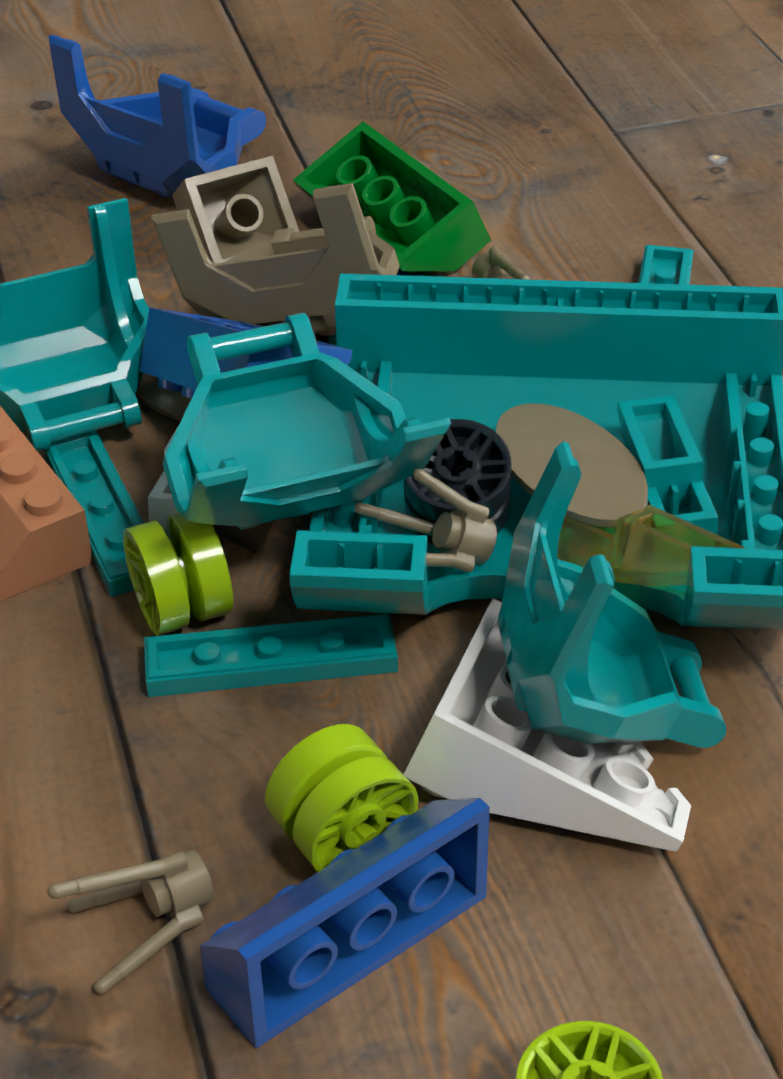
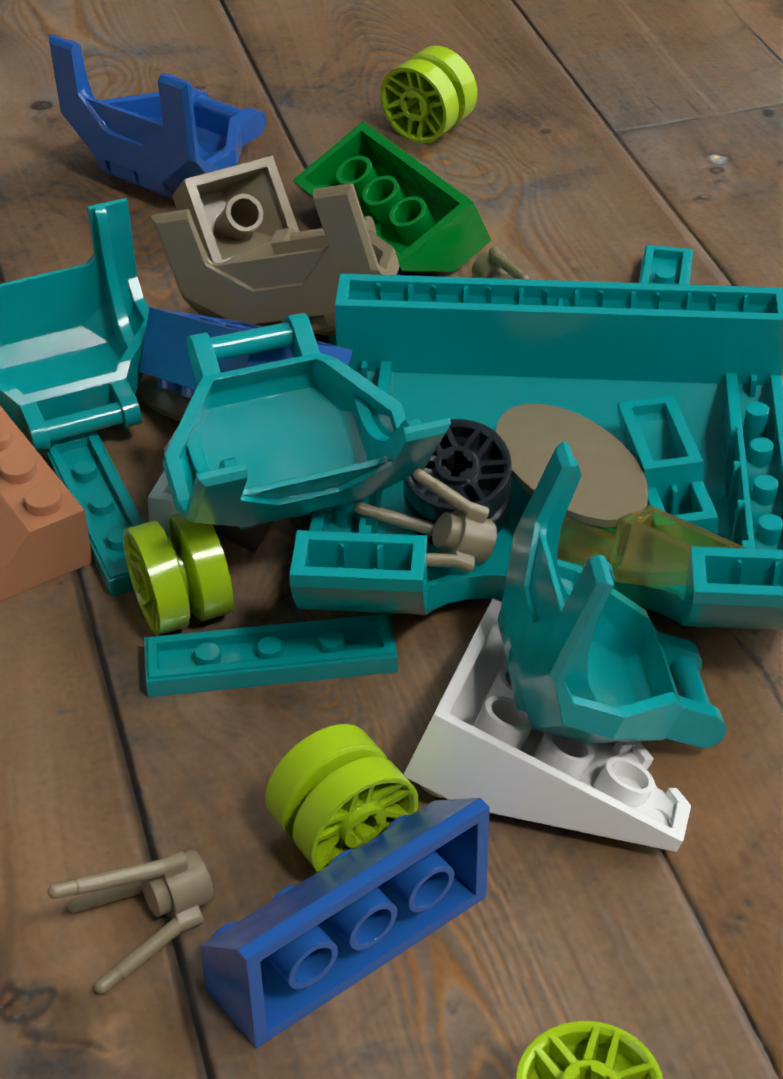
(428, 94): none -> lime wheel

